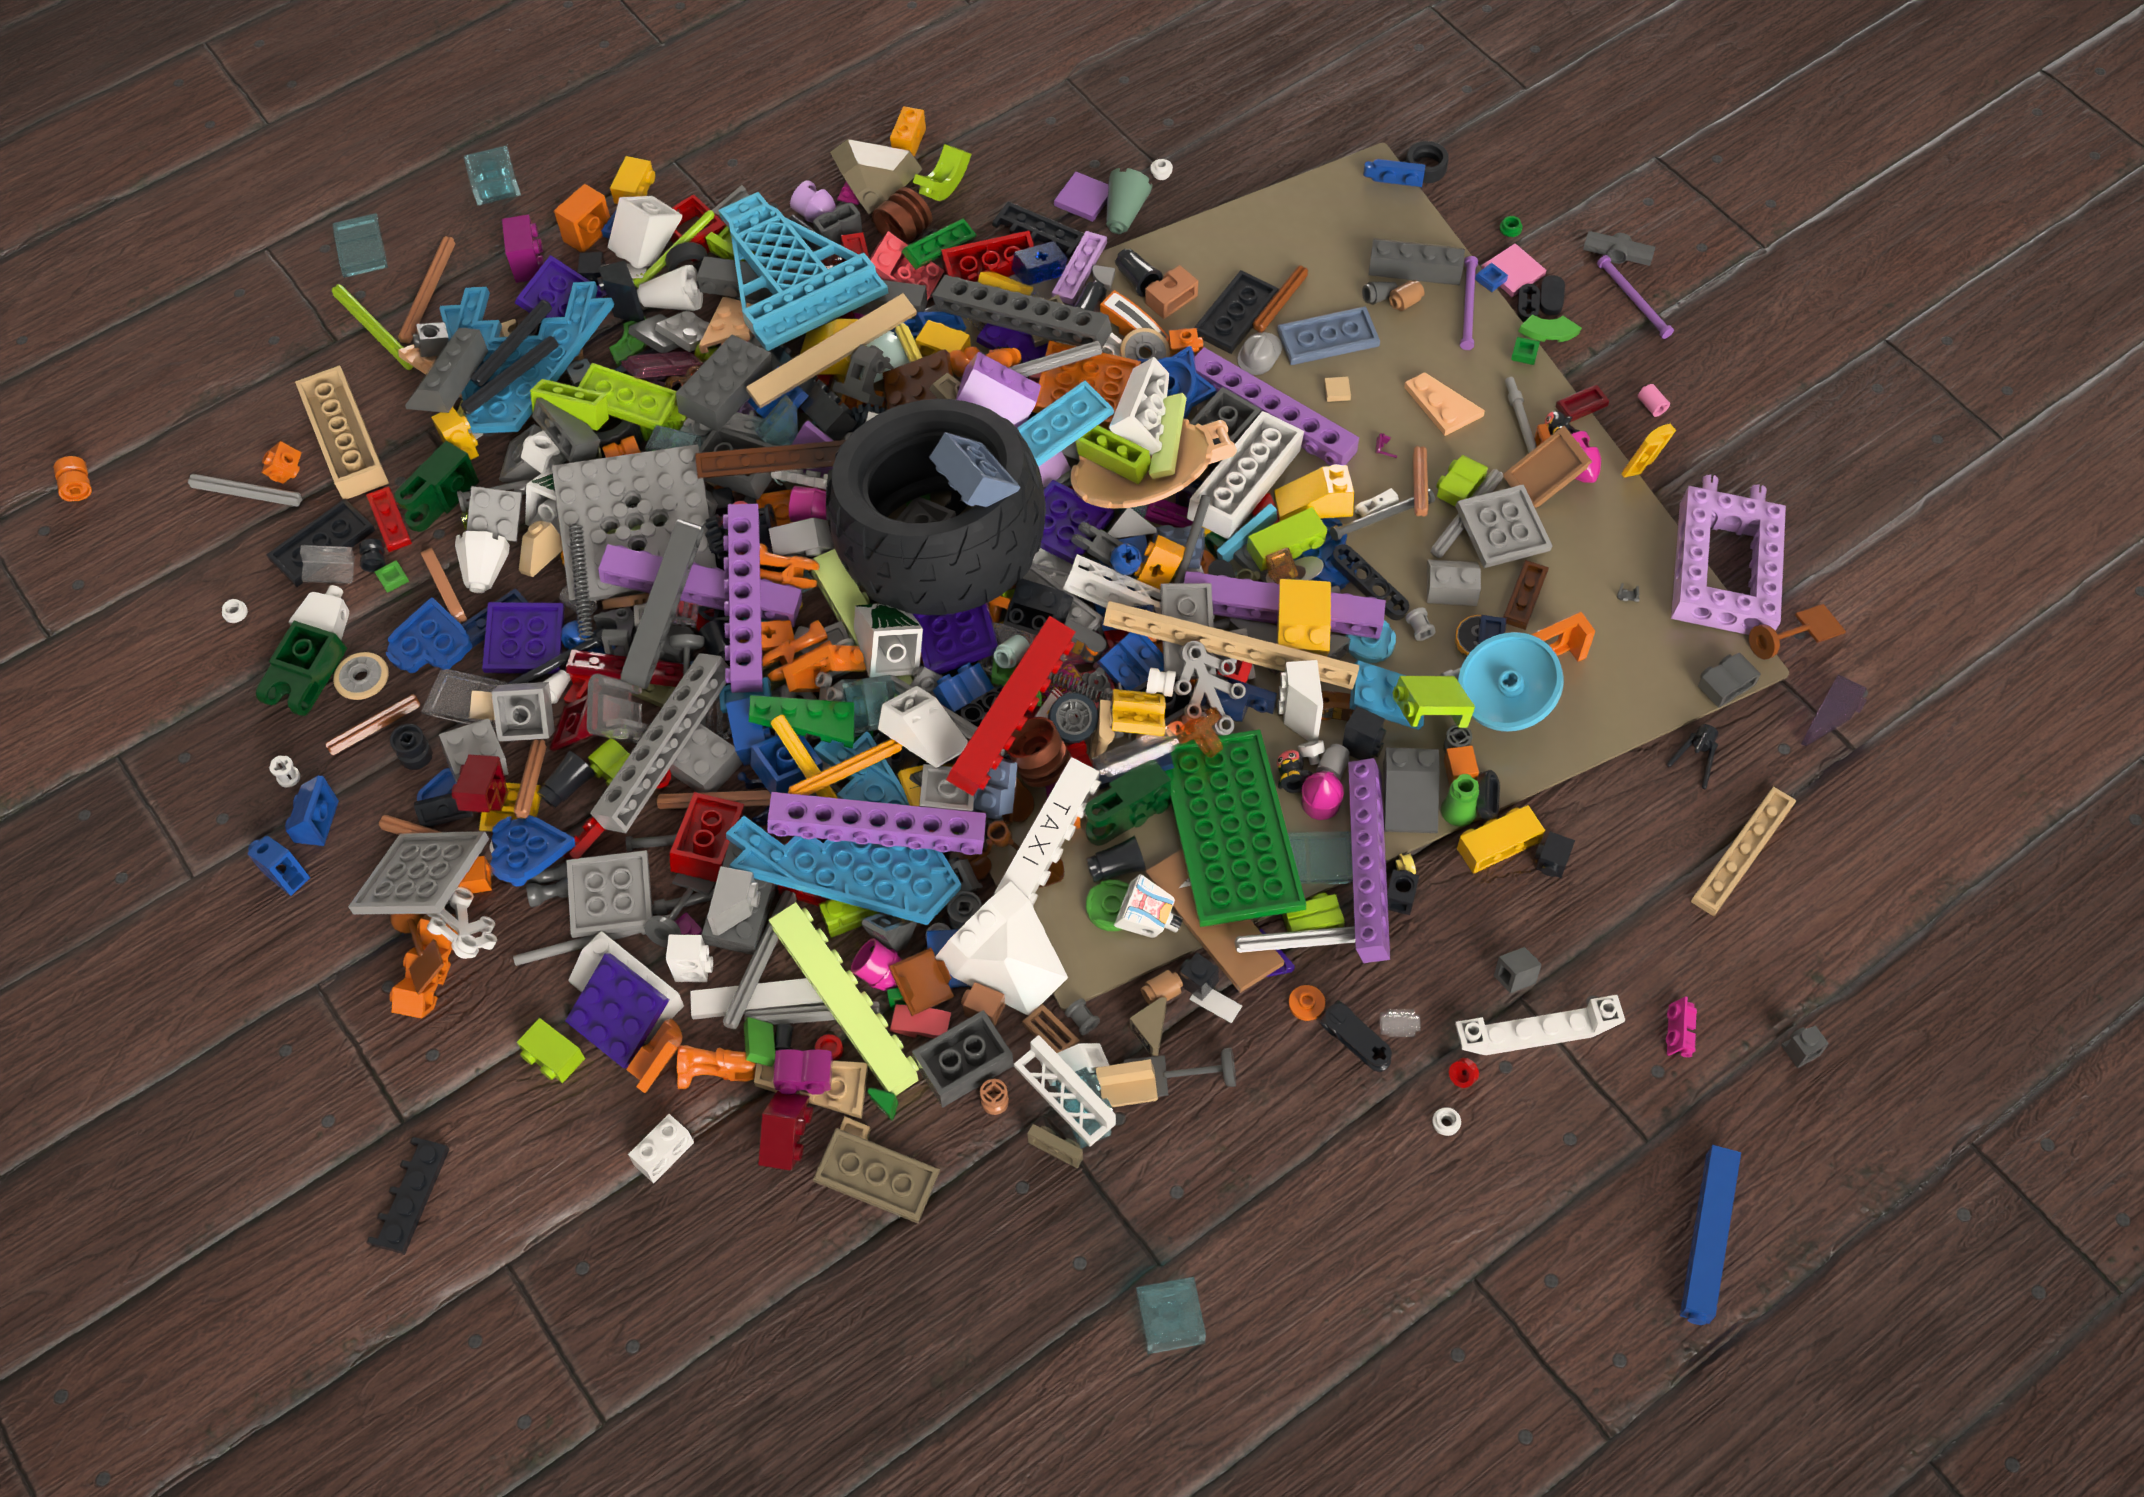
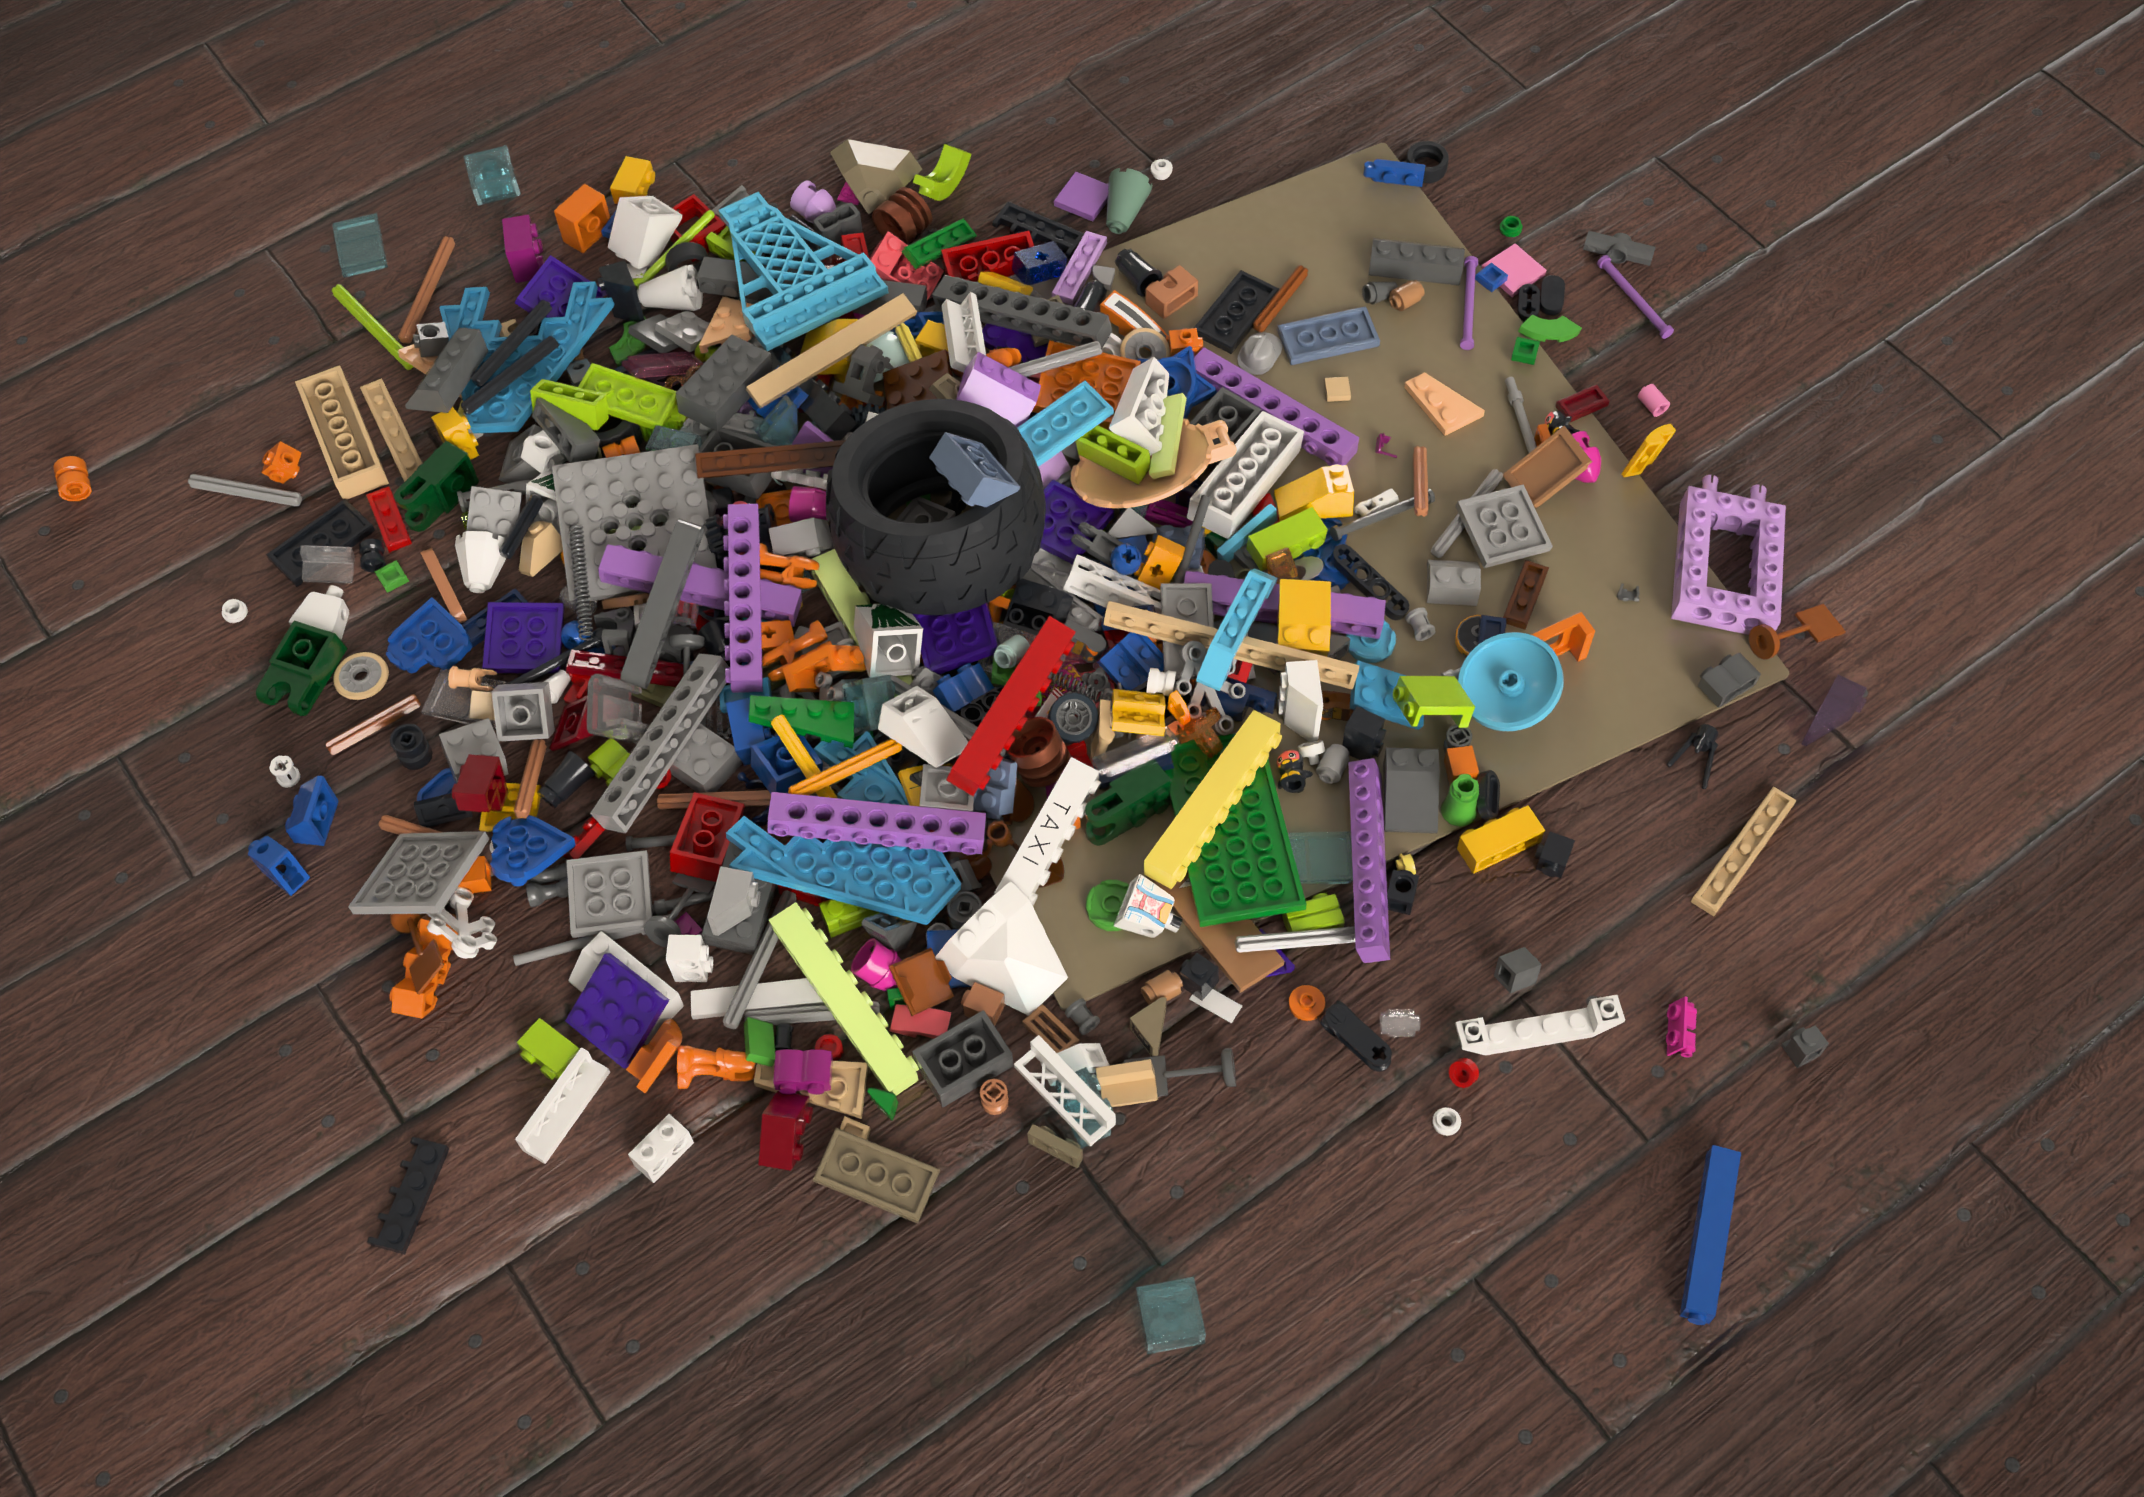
(392, 427): none -> tan tile
(469, 678): none -> light nougat piece
(521, 527): none -> black axle
(562, 1106): none -> white fence
(589, 265): black brick -> none
(908, 130): light orange brick -> none
(963, 331): none -> white fence
(1116, 861): black plant -> none
(1178, 708): none -> light orange tile
(1212, 800): none -> light yellow brick
(1234, 628): none -> medium azure slope
(1322, 795): dark pink helmet -> none
(1461, 481): lime brick -> none

